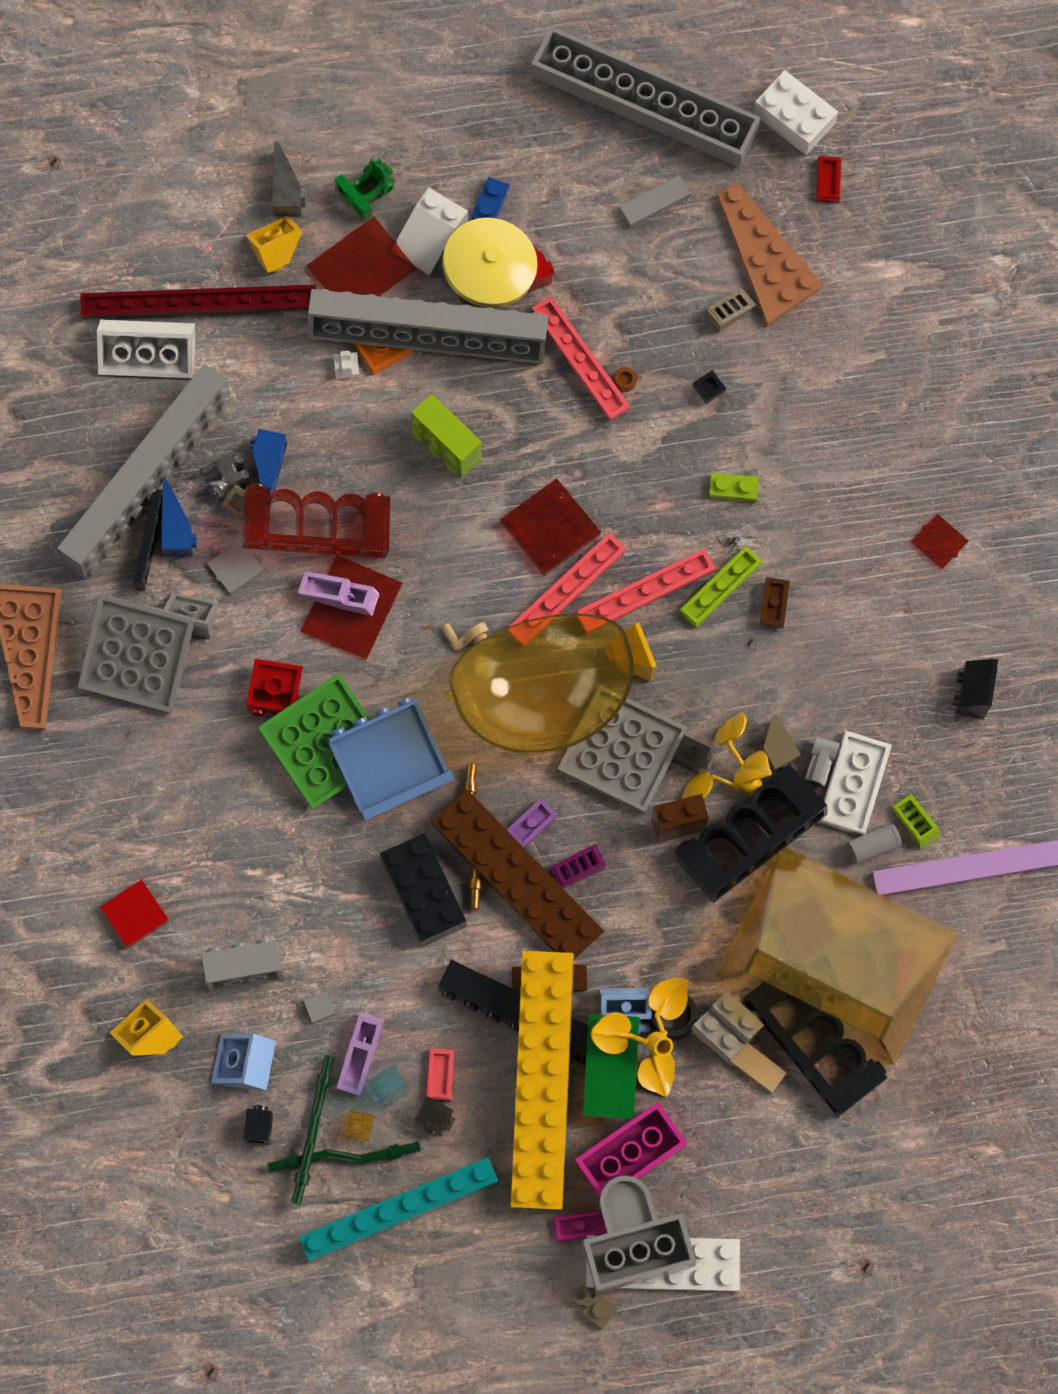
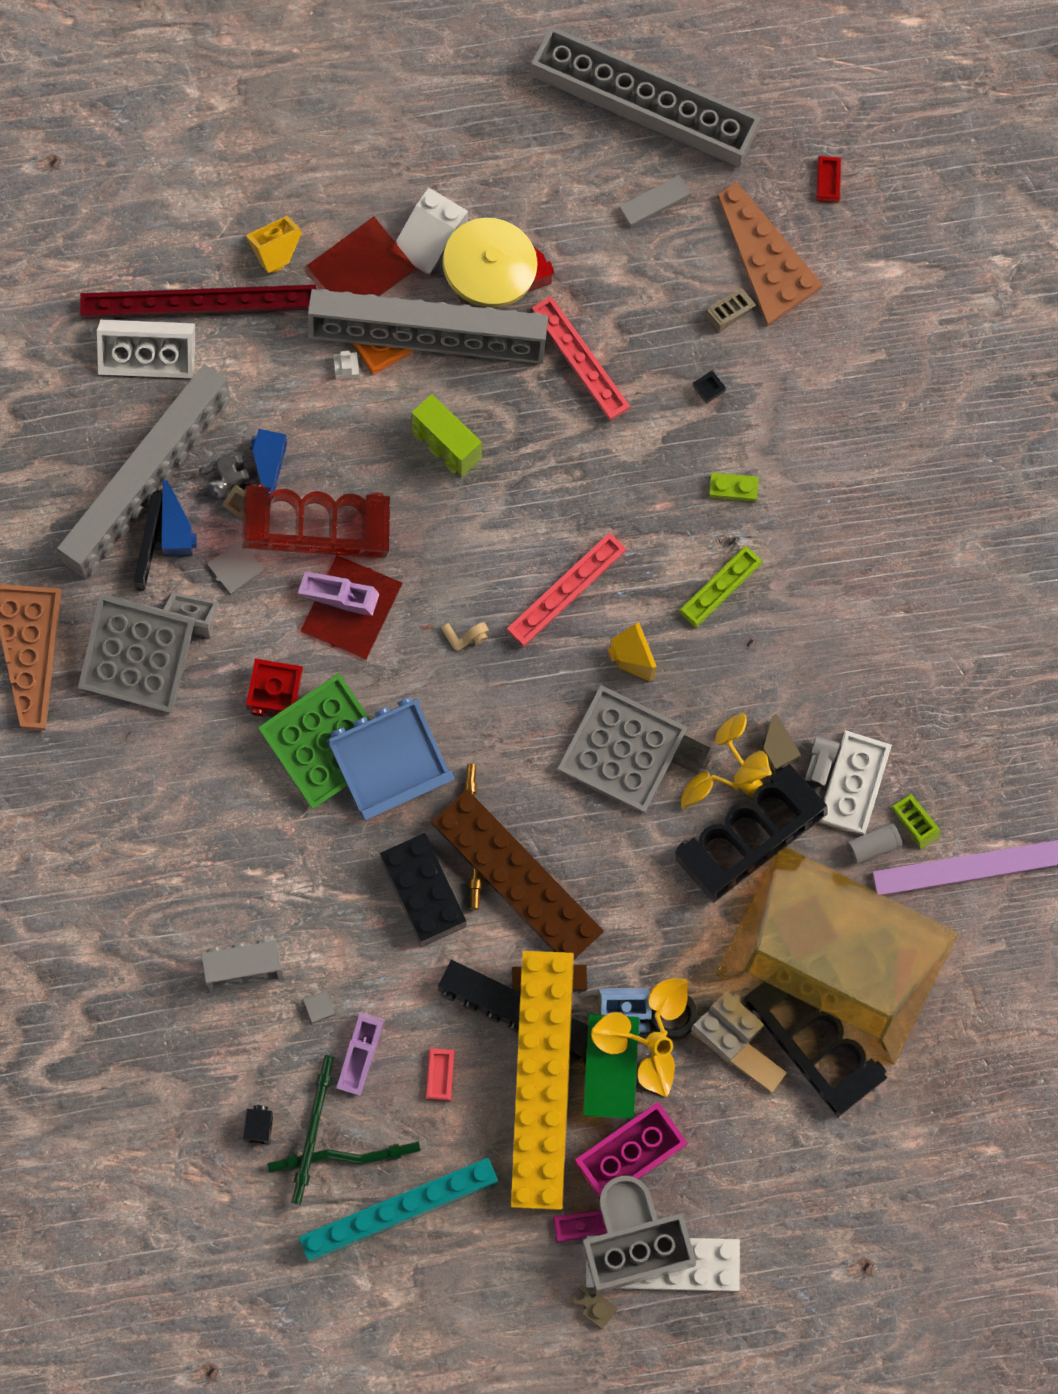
(134, 913): red tile -> none
(146, 1031): yellow slope -> none
(243, 1061): light blue slope -> none
(286, 193): flat silver slope -> none
(359, 1125): clear yellow tile -> none
(374, 172): green tile -> none
(387, 1087): clear light blue brick -> none
(435, 1117): clear smoke brick -> none
(491, 199): blue plate -> none
(532, 822): medium lavender plate -> none
(544, 682): clear yellow windscreen -> none
(550, 527): clear red plate -> none
(591, 870): magenta slope -> none
(625, 379): dark orange tile -> none
(652, 587): coral plate -> none
(679, 818): reddish brown brick -> none
(774, 603): reddish brown plate -> none
(795, 112): white brick -> none
(939, 541): clear red piece -> none
(975, 687): black slope -> none

